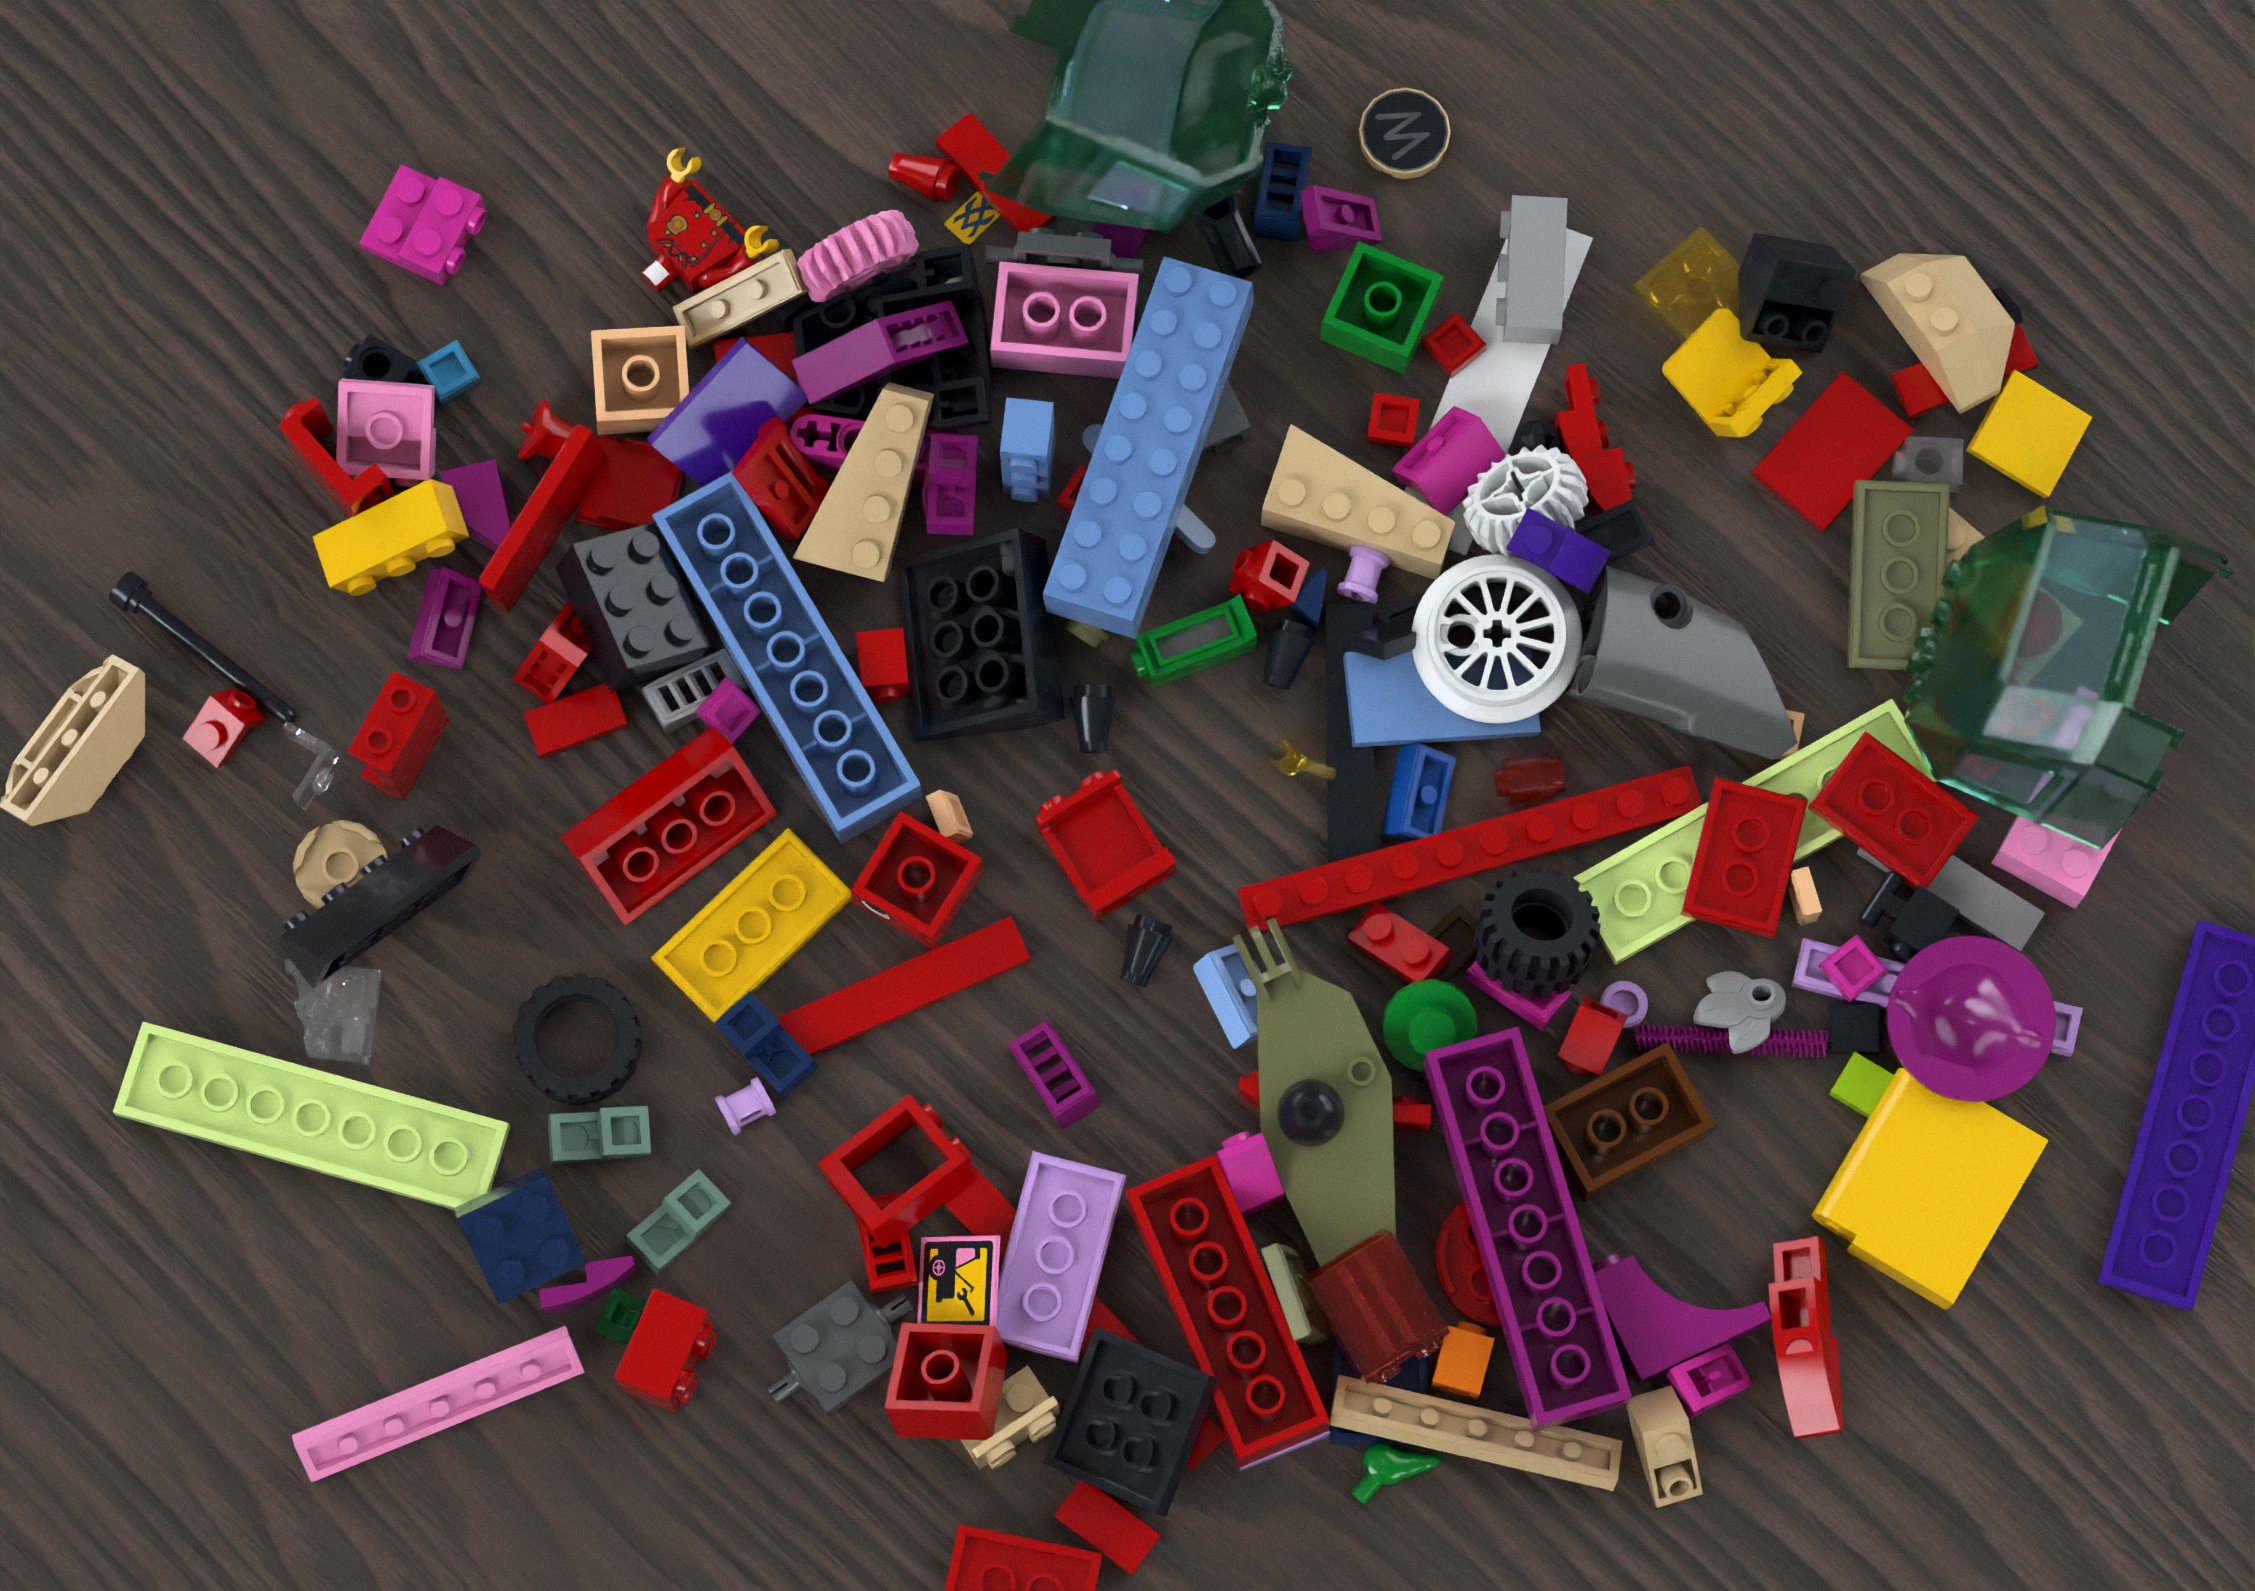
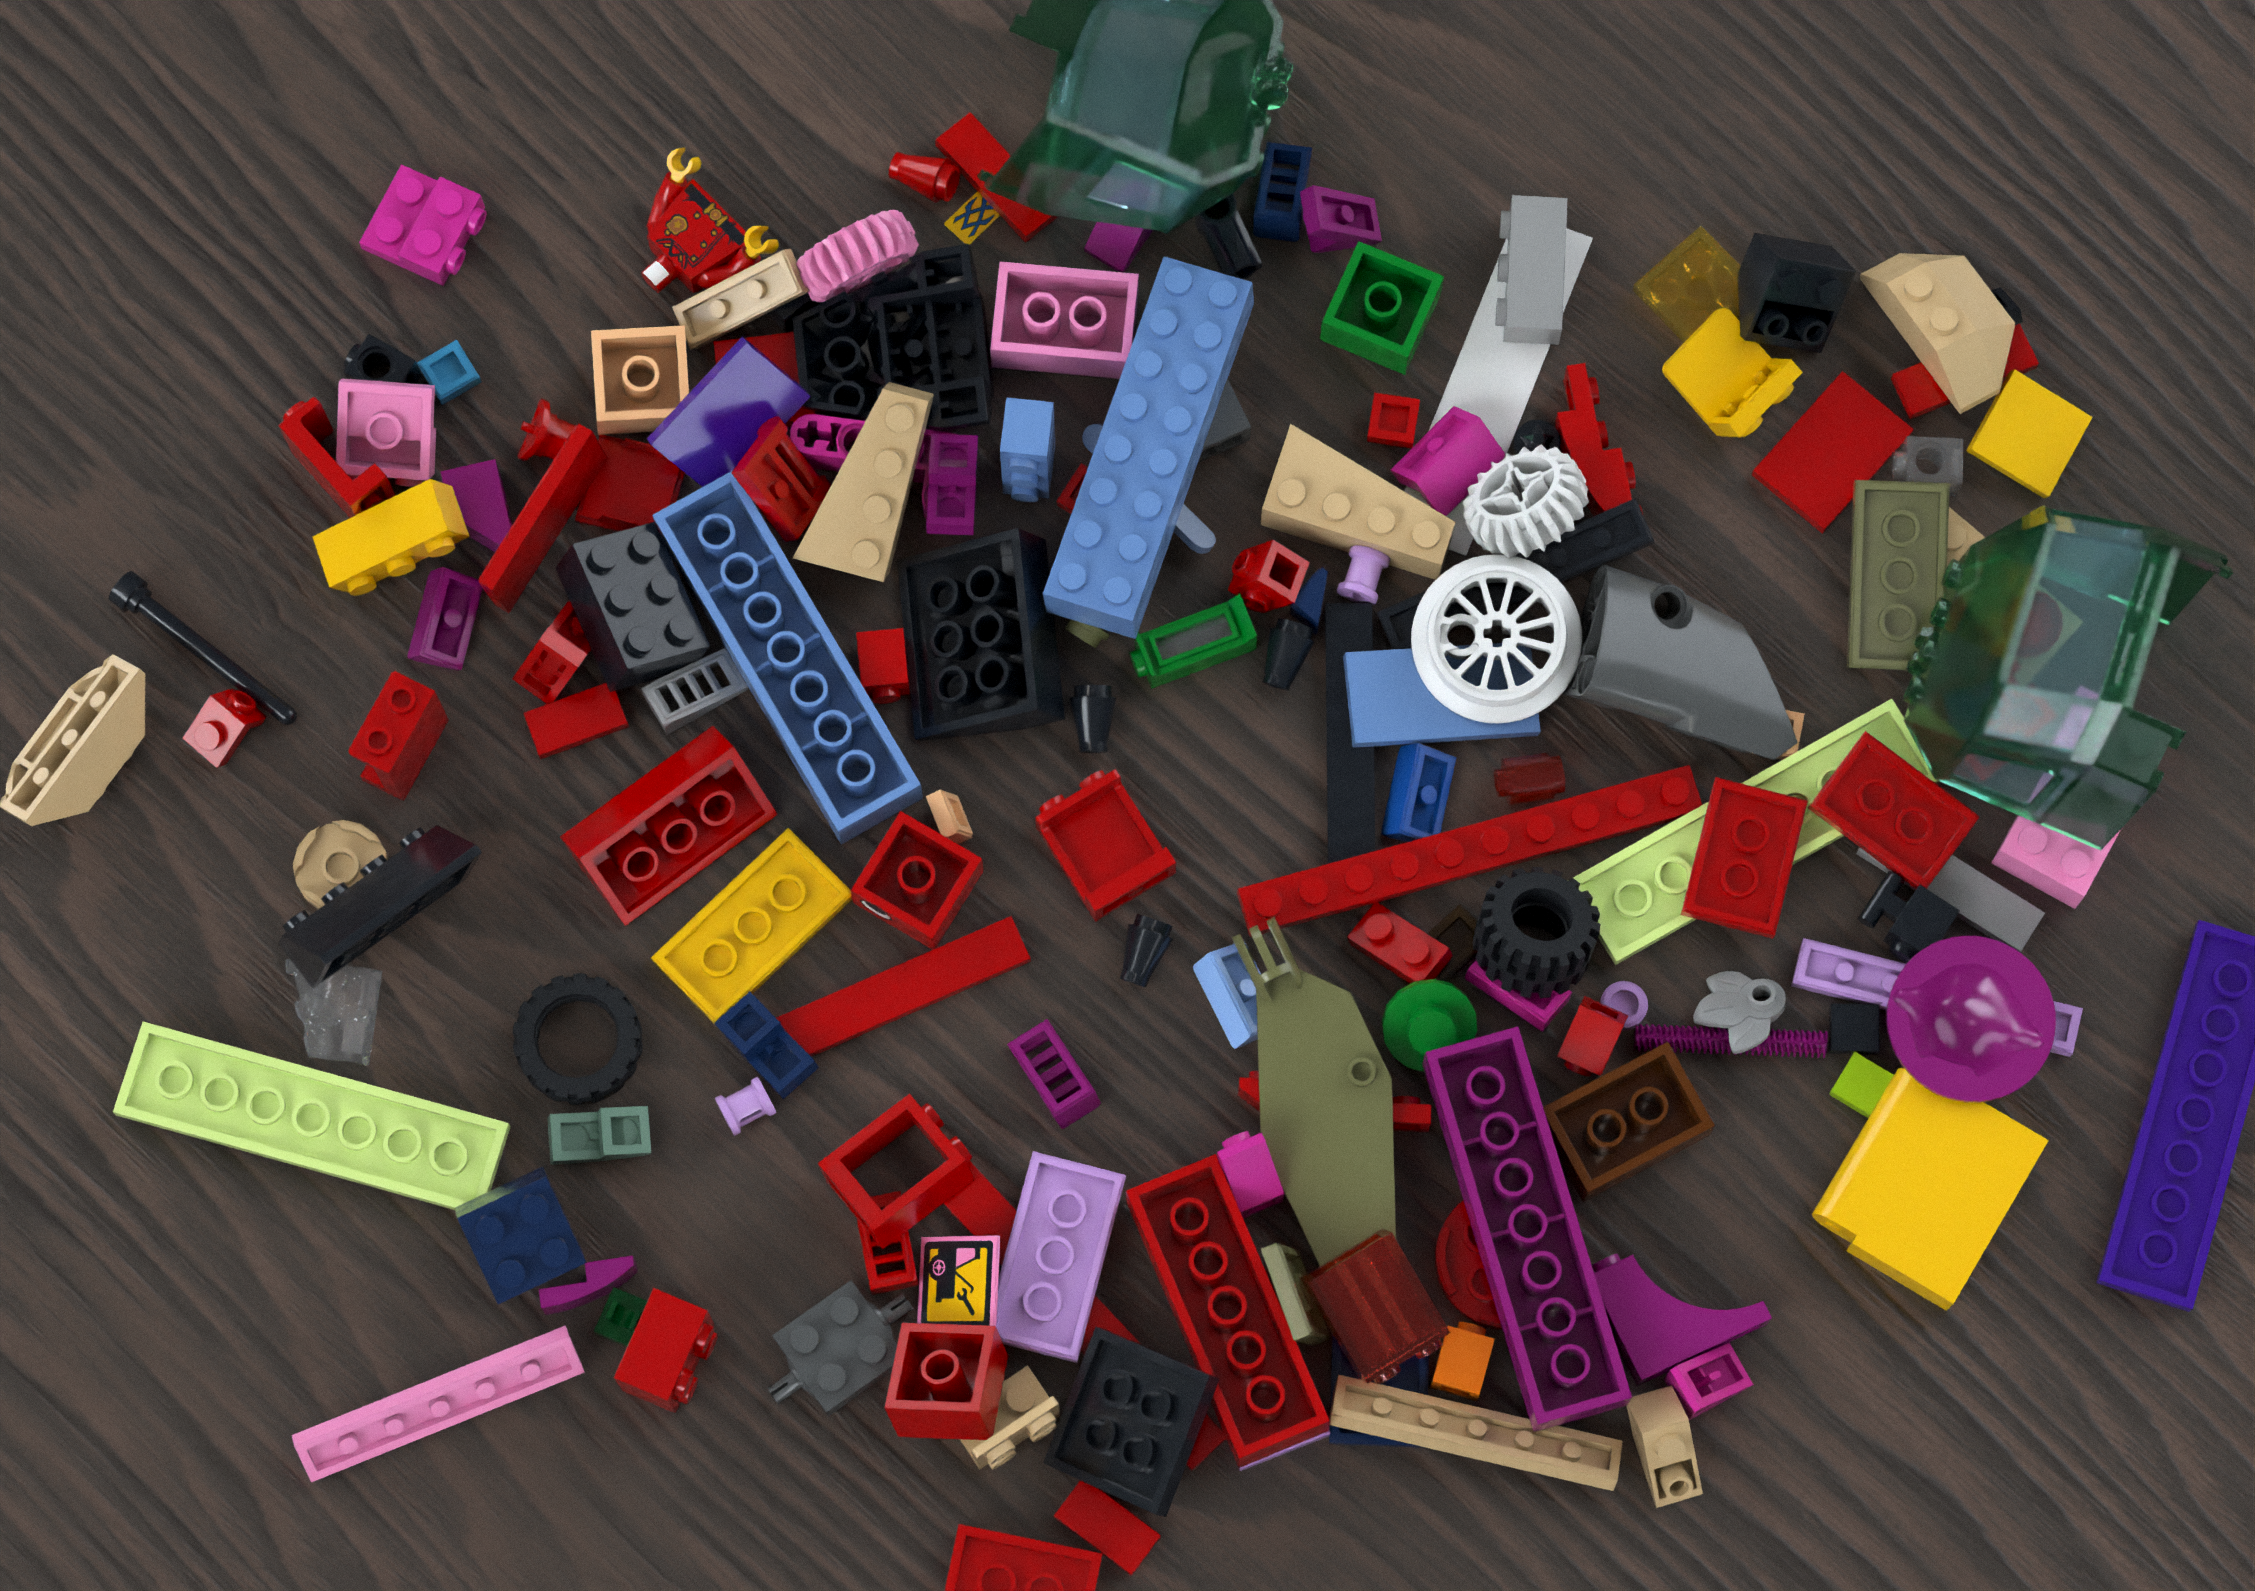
(320, 773): clear bracket -> none
(677, 1222): sand green slope -> none
(728, 710): dark pink tile -> none
(879, 350): magenta arch -> none
(1080, 251): dark grey plate -> none
(1295, 761): clear yellow hand -> none
(1310, 1112): black brick -> none
(1382, 641): black tile -> none
(1390, 1466): green animal -> none
(1404, 133): black tile -> none
(1454, 344): red tile -> none
(1558, 550): dark purple brick -> none
(1803, 896): light nougat tile -> none
(1803, 1338): slope -> none
(1852, 968): dark pink tile -> none

